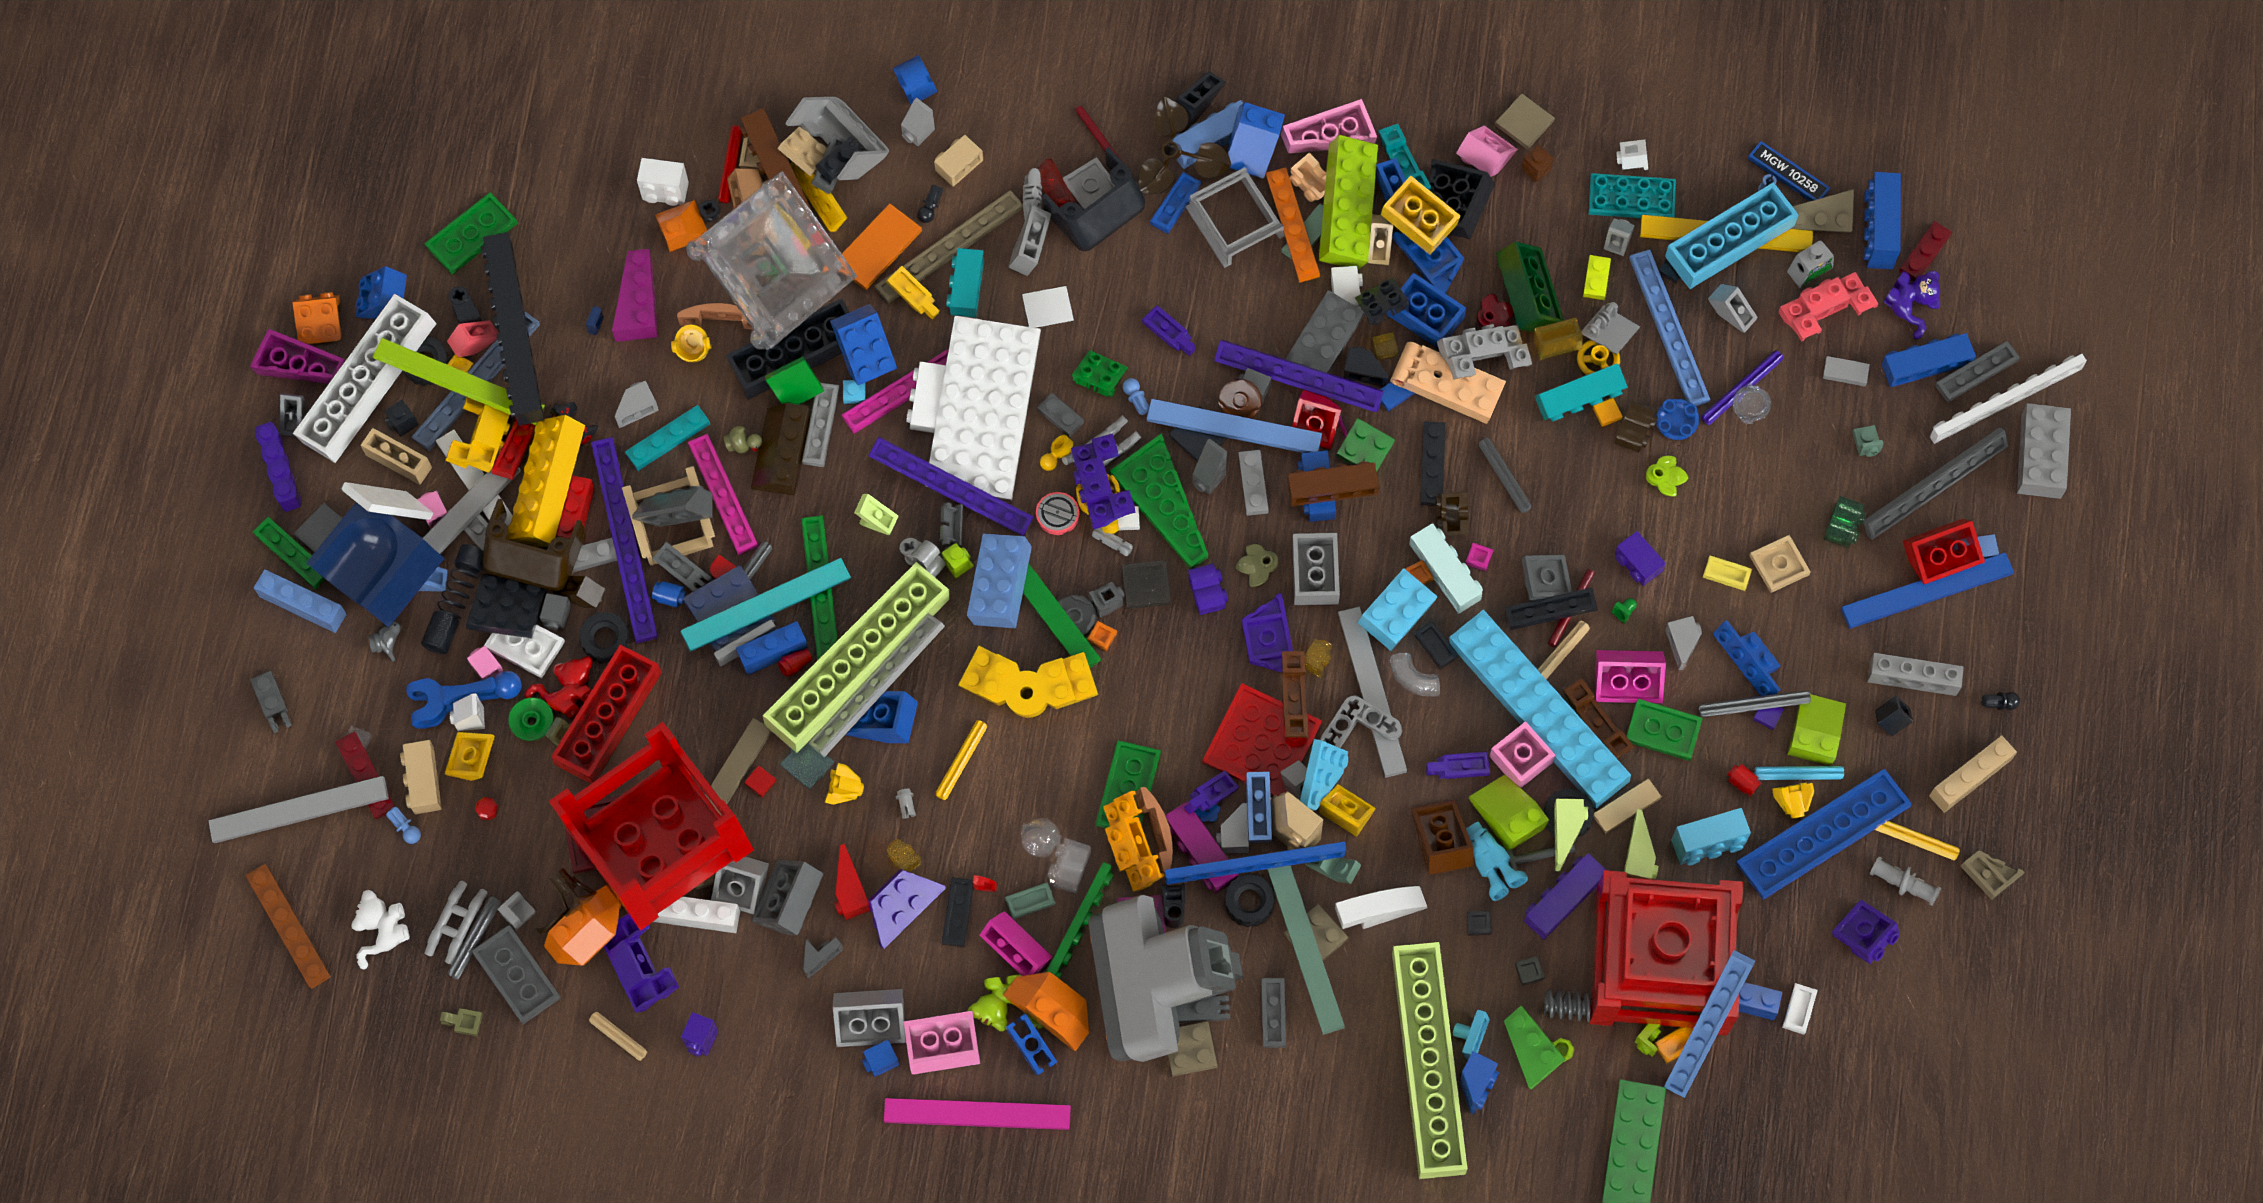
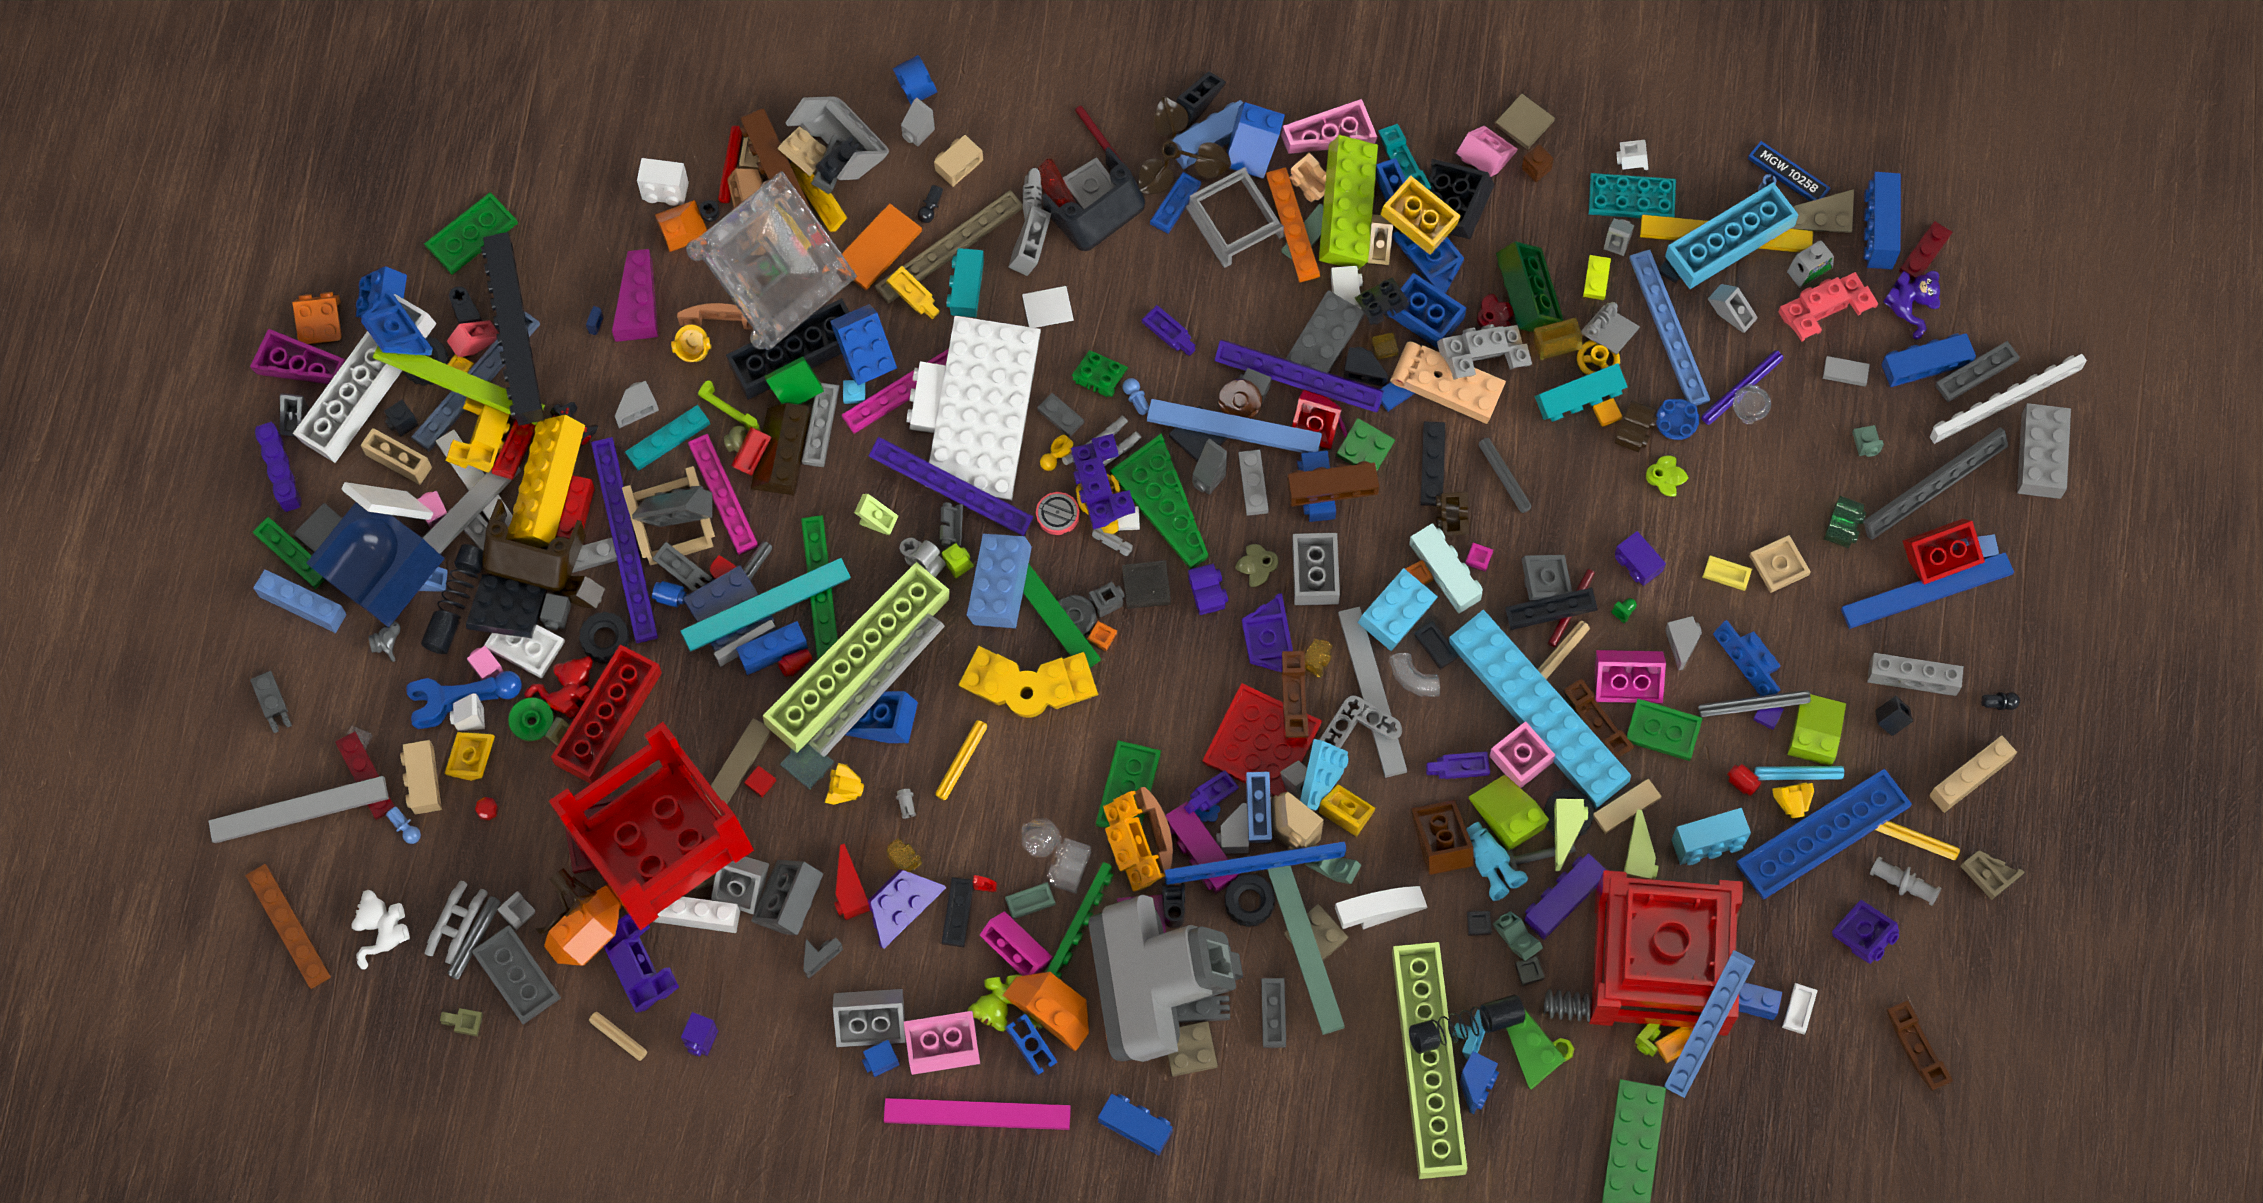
(394, 328): none -> blue wing
(747, 420): none -> lime hinge
(751, 451): none -> red tile
(1135, 1123): none -> blue brick
(1494, 1017): none -> black piece
(1516, 936): none -> sand green slope
(1917, 1046): none -> reddish brown slope

